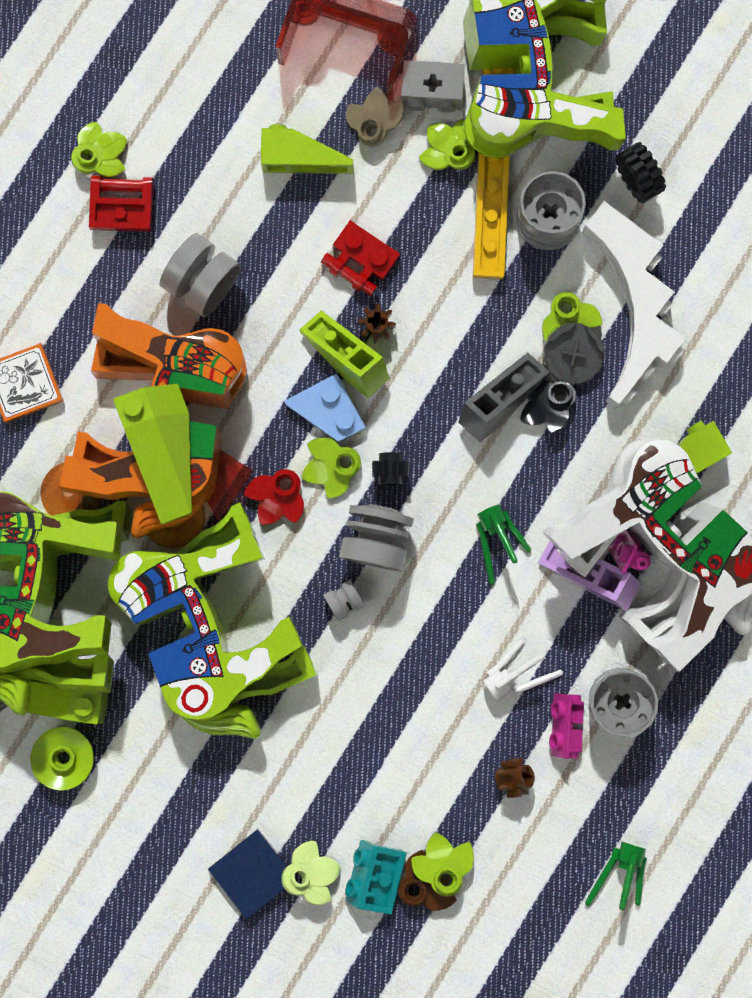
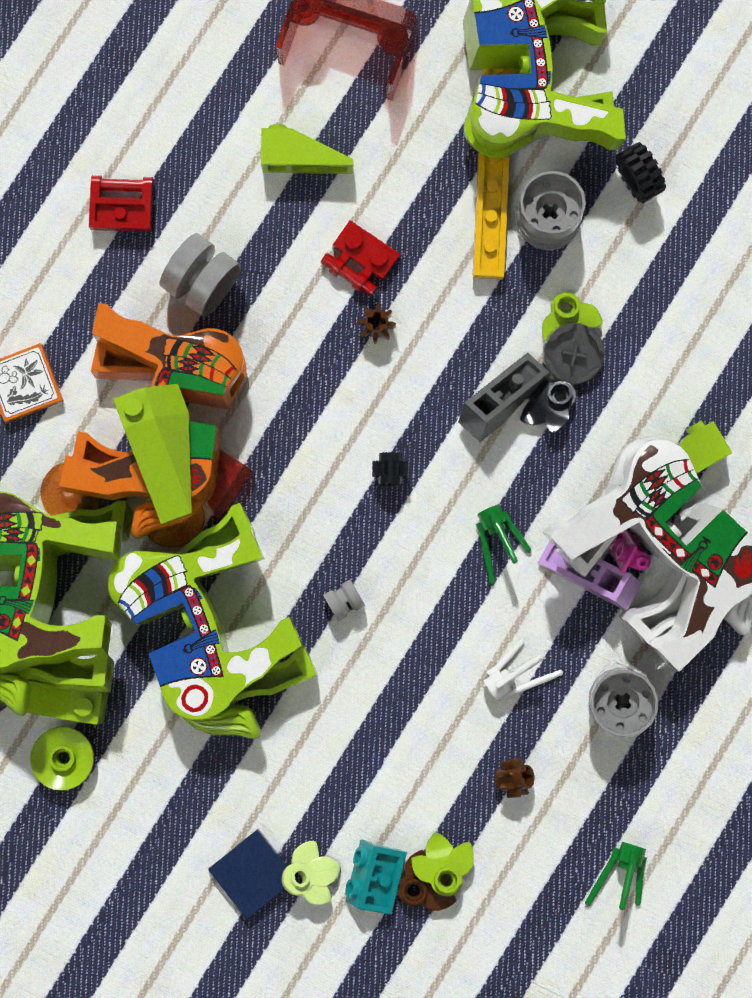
(103, 149): lime plate -> none
(275, 501): red plate -> none
(326, 466): lime plate -> none
(328, 408): light blue wing -> none
(346, 354): lime slope -> none
(375, 113): dark tan plate -> none
(376, 537): light grey wheel -> none
(445, 143): lime plate -> none
(447, 80): light grey brick -> none
(564, 740): dark pink hinge -> none
(630, 253): white arch -> none

